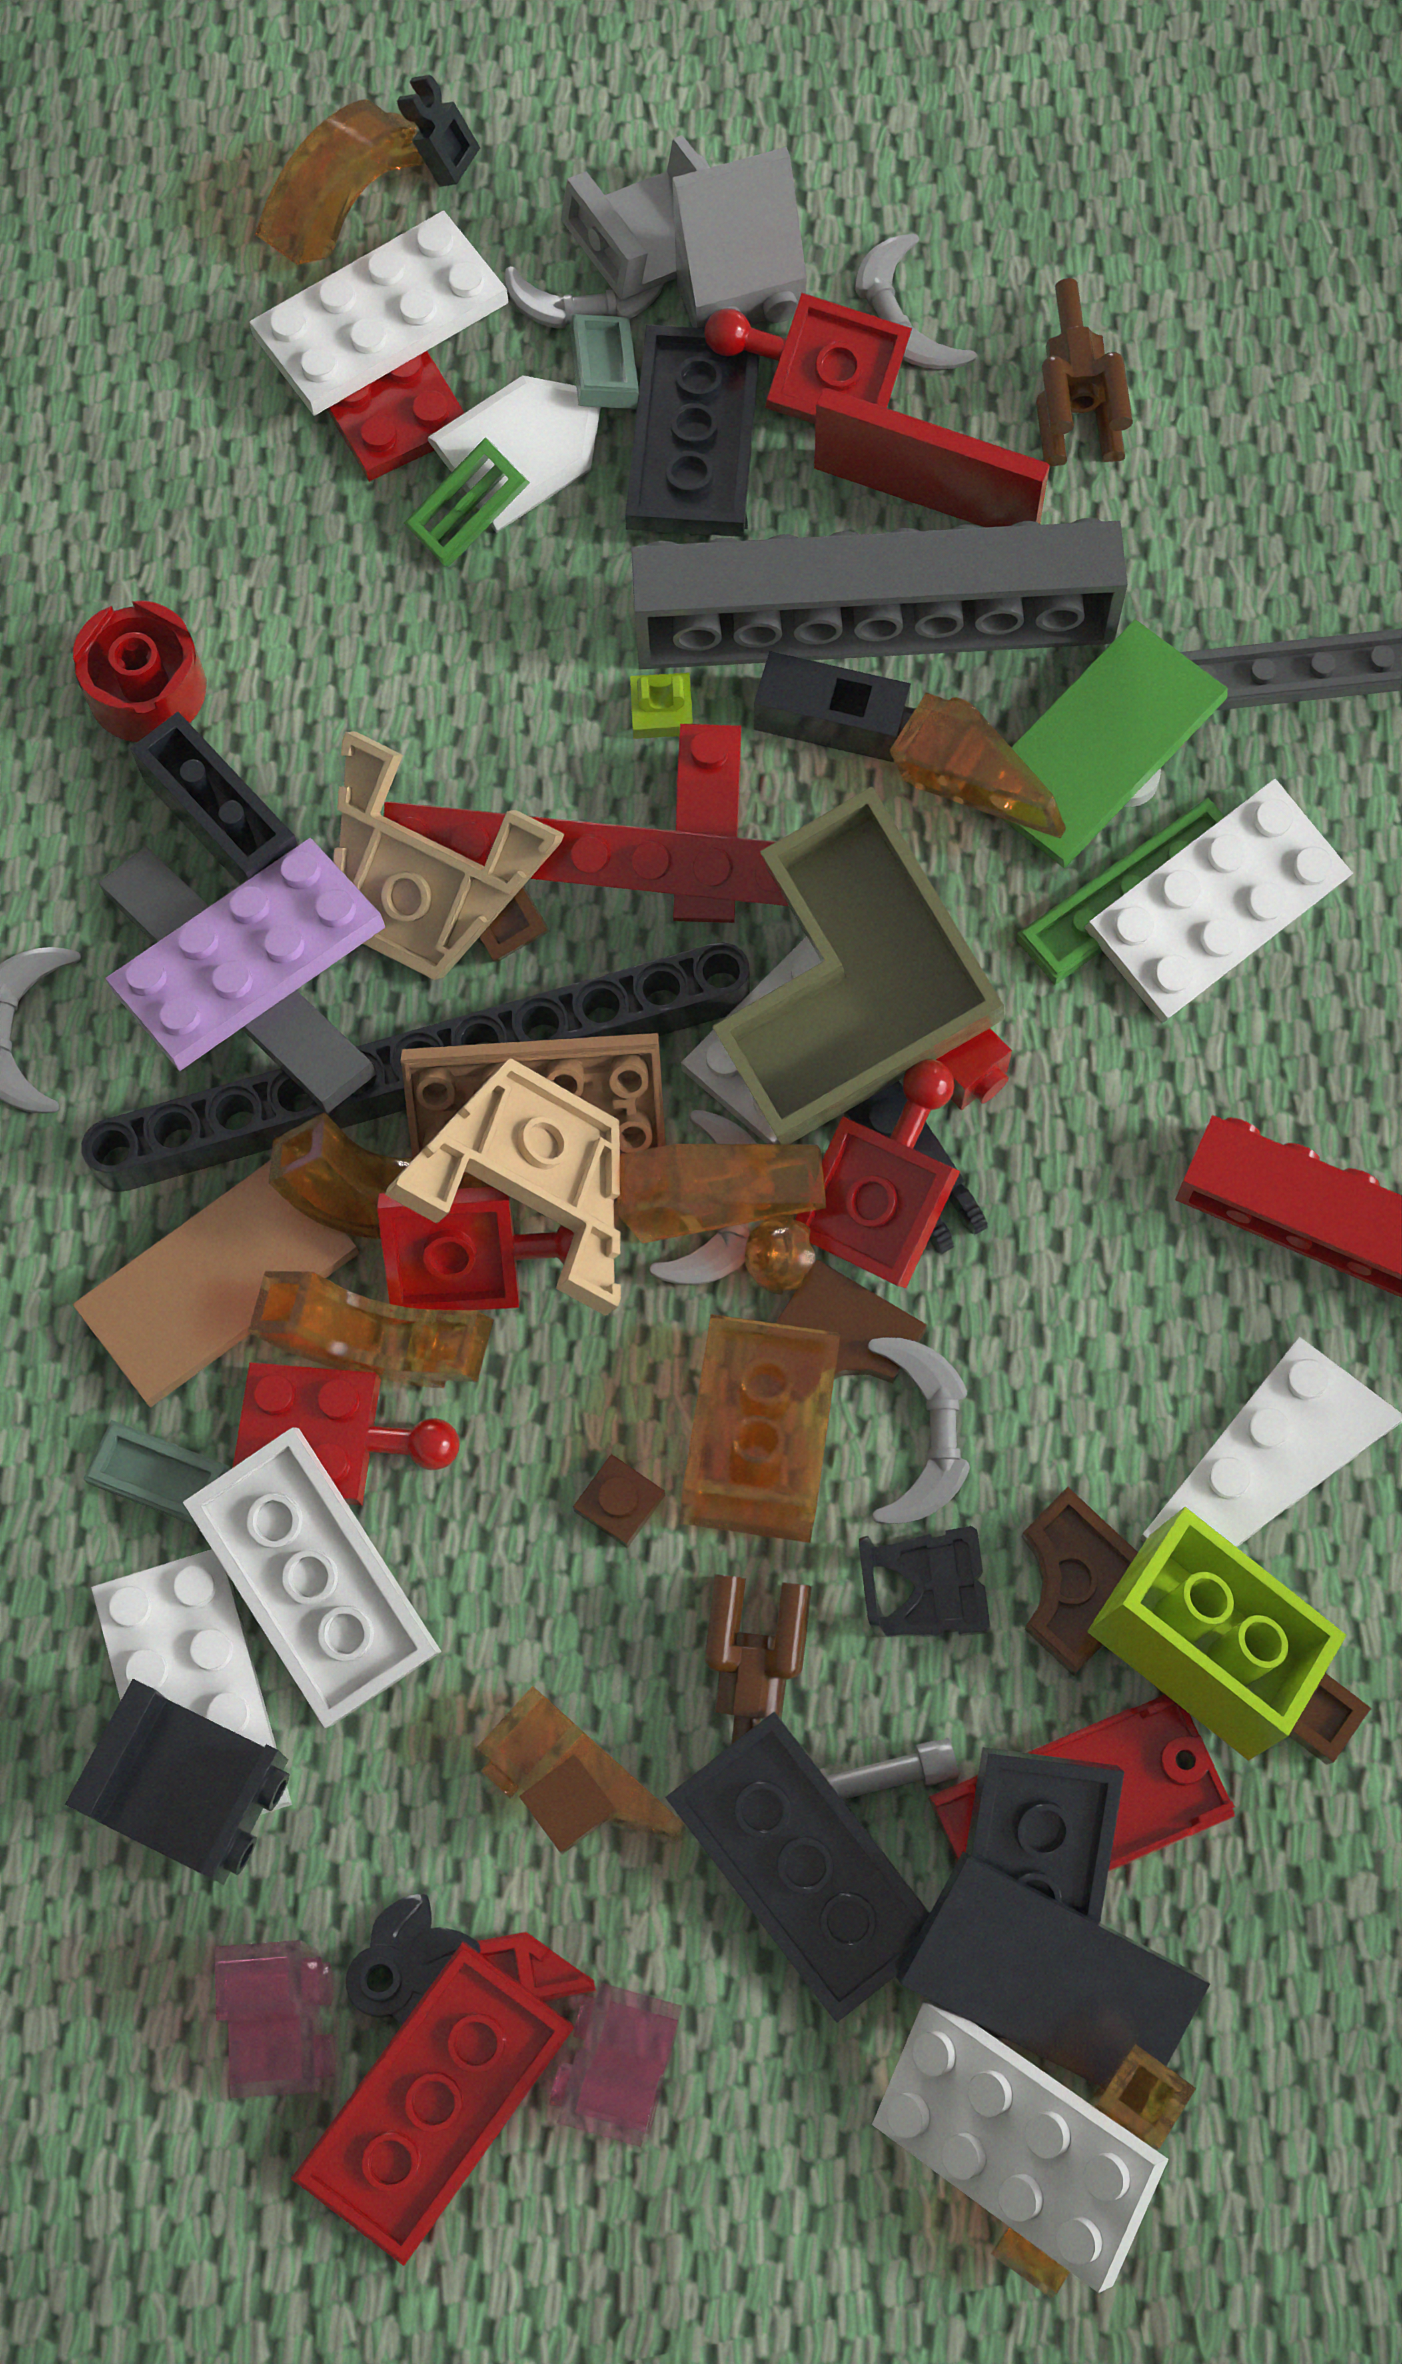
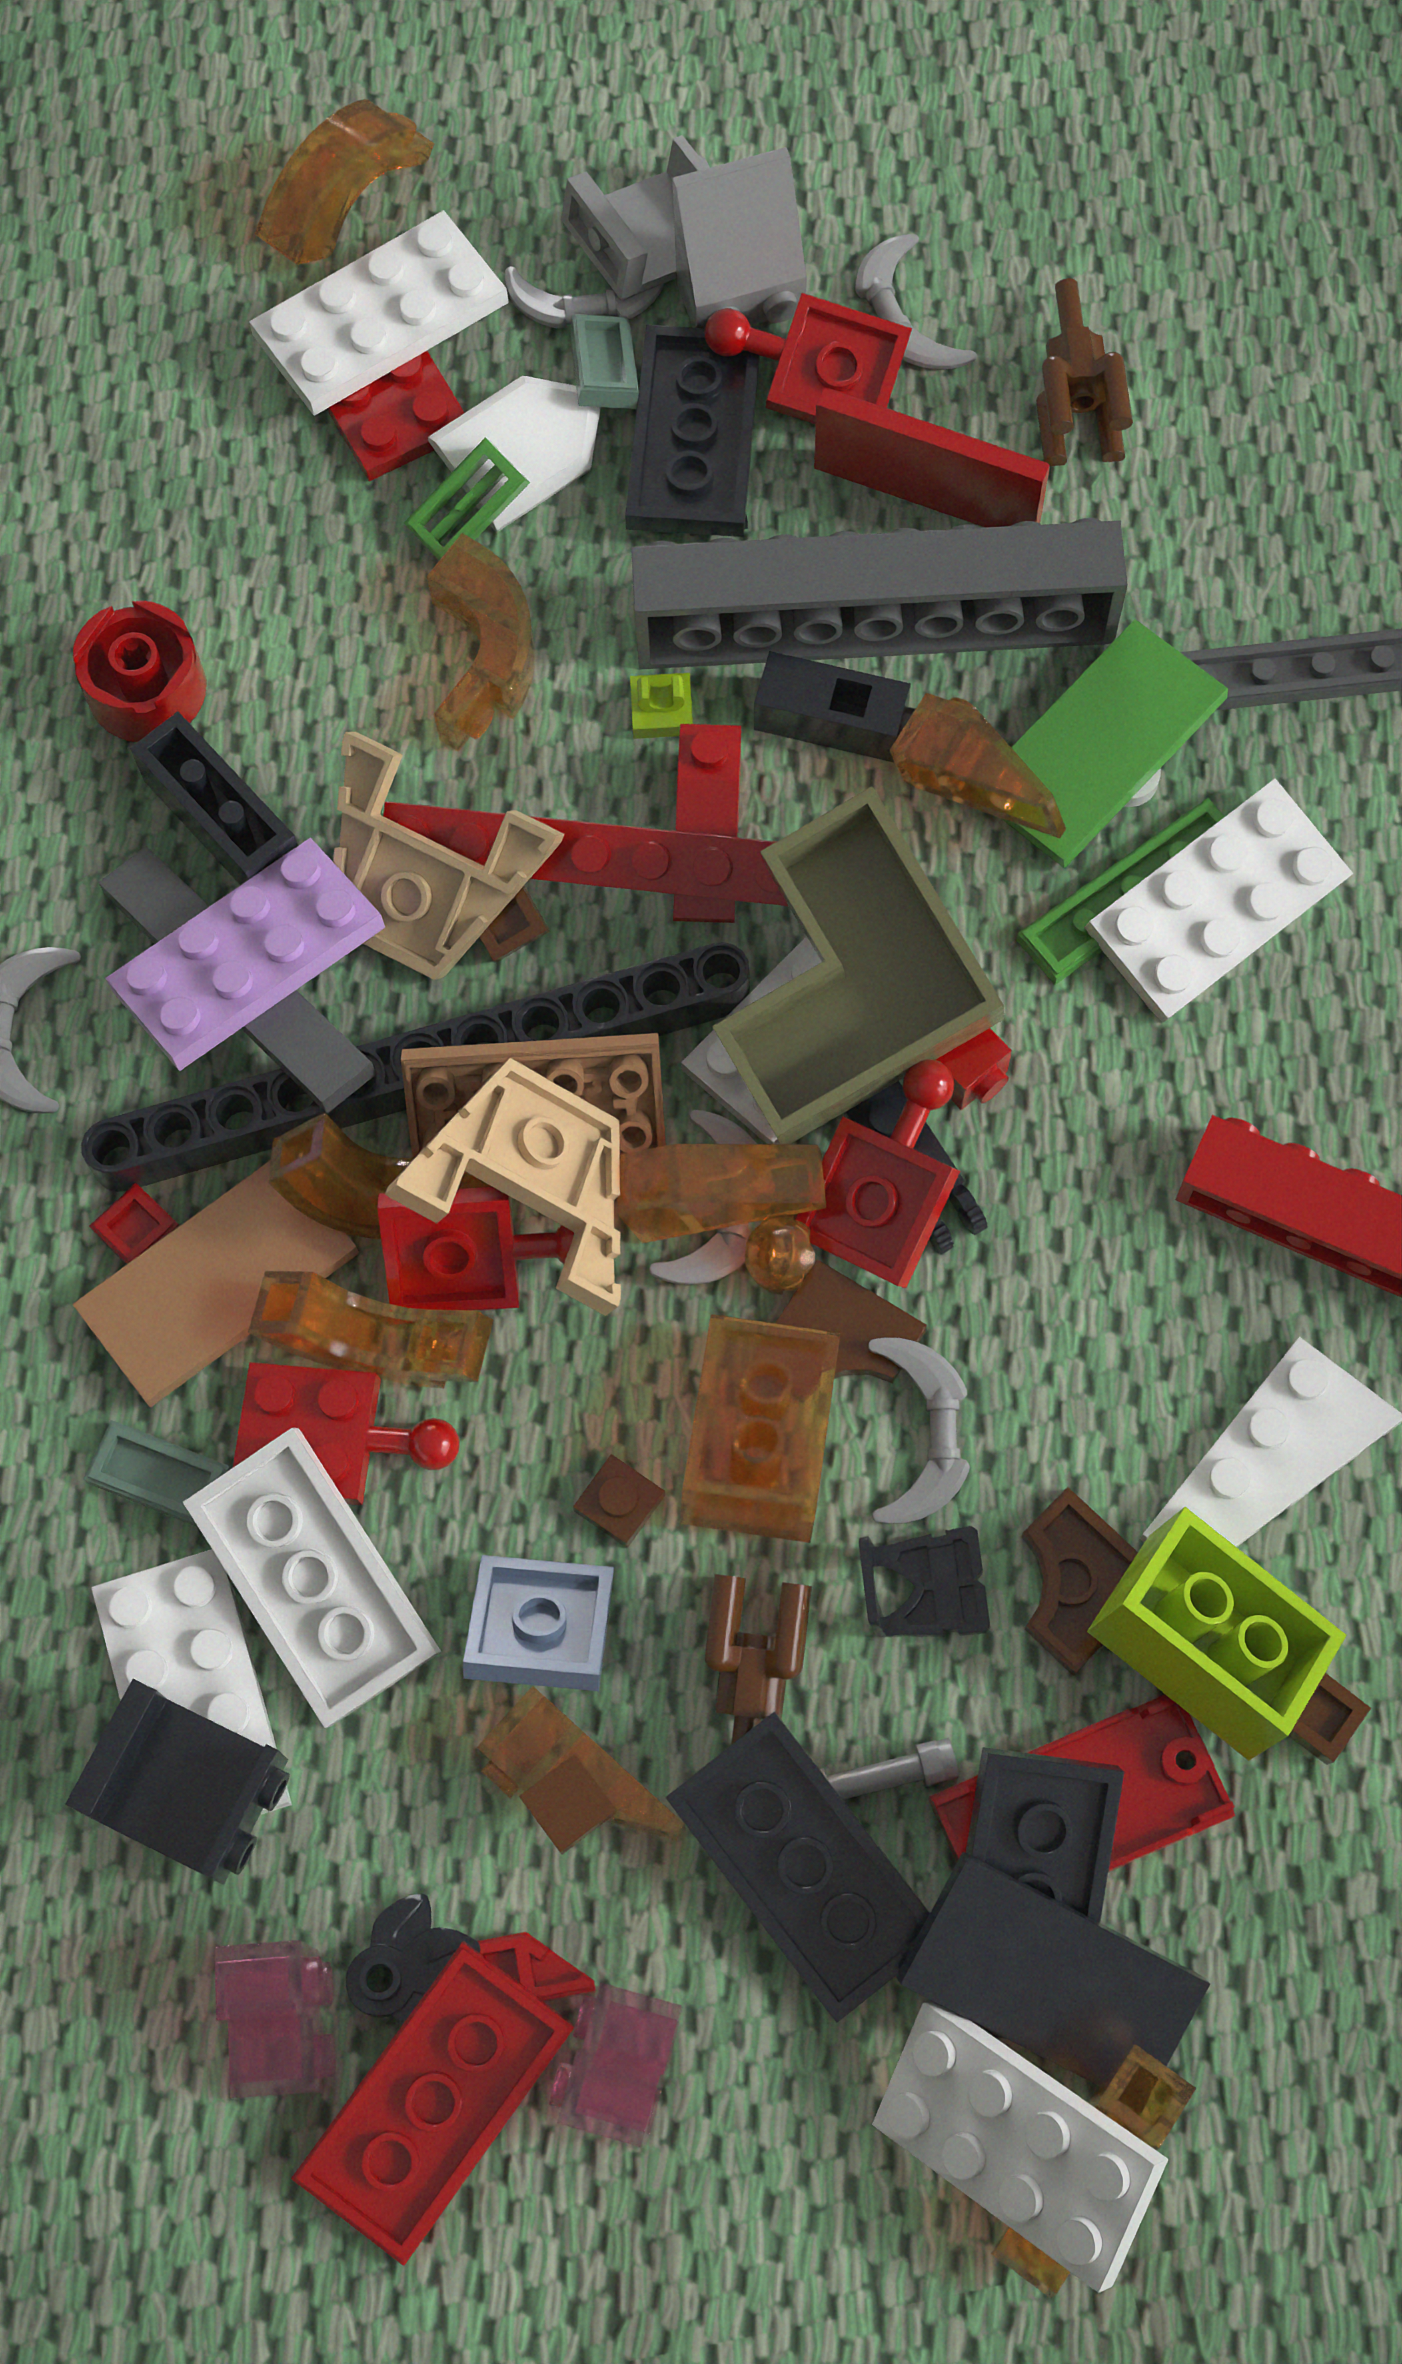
(133, 1224): none -> red tile
(443, 134): black plate -> none
(489, 600): none -> clear orange arch
(538, 1623): none -> sand blue plate

